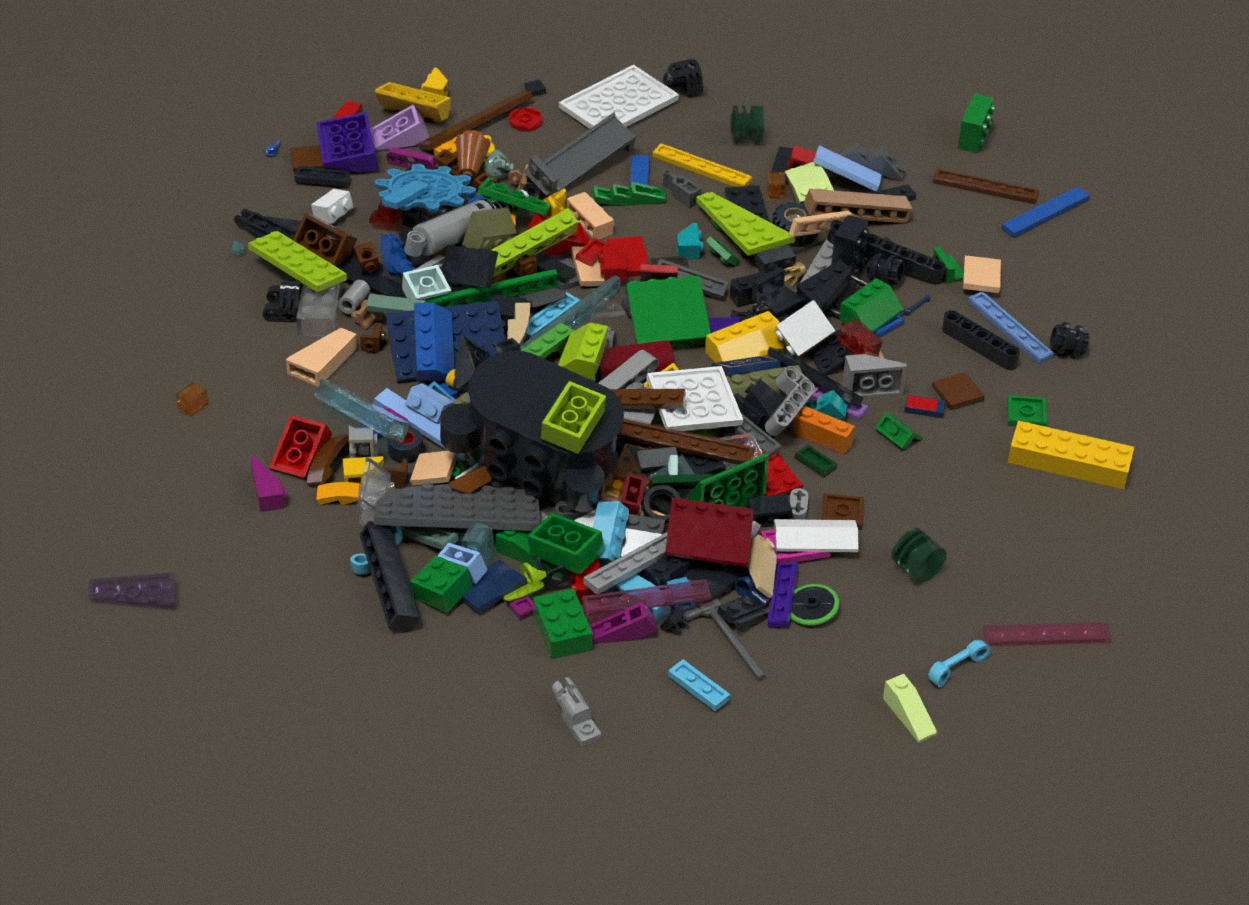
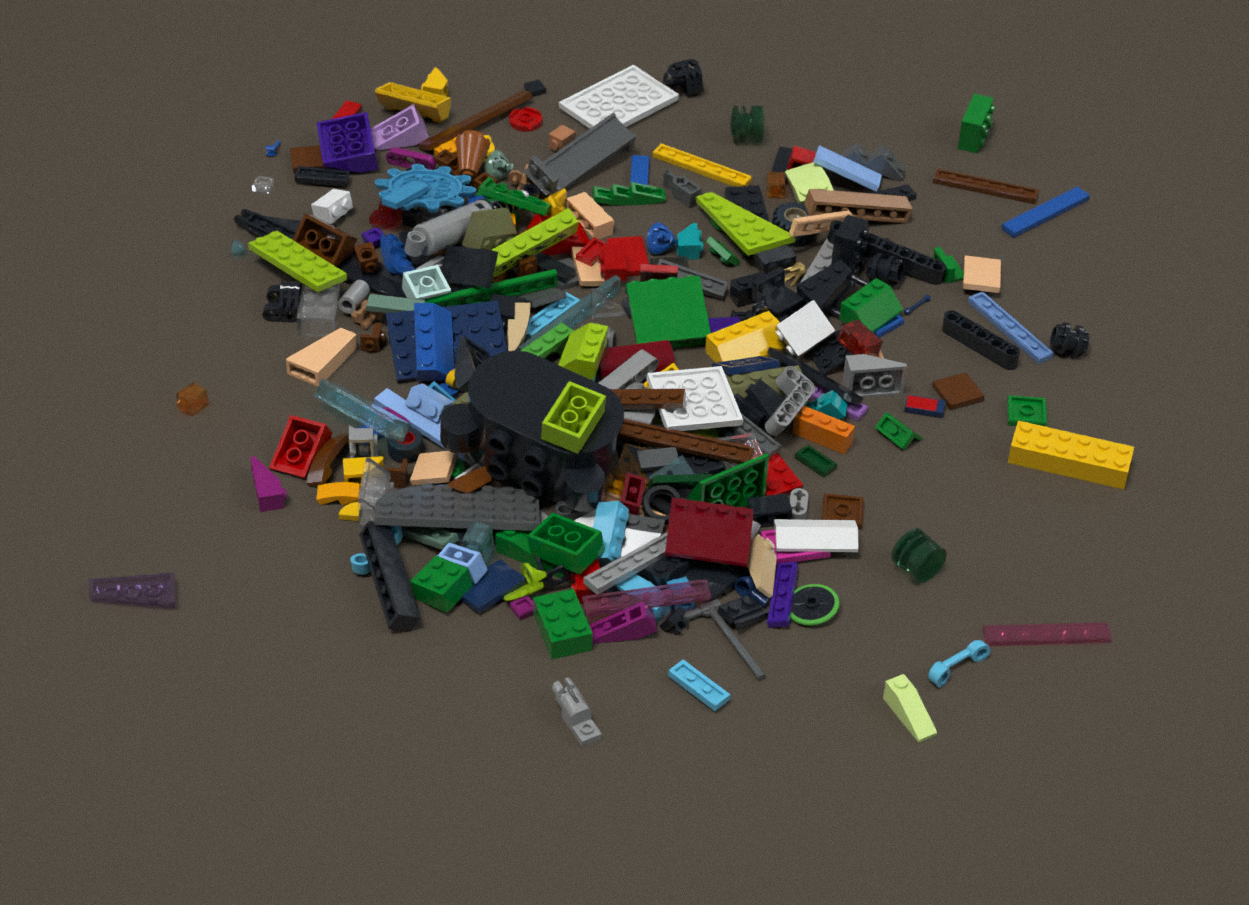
(263, 184): none -> clear tile
(350, 512): none -> yellow tile
(372, 236): none -> dark purple plate
(507, 345): black plate -> none
(560, 137): none -> nougat brick
(659, 239): none -> blue piece
(673, 465): light aqua tile -> none

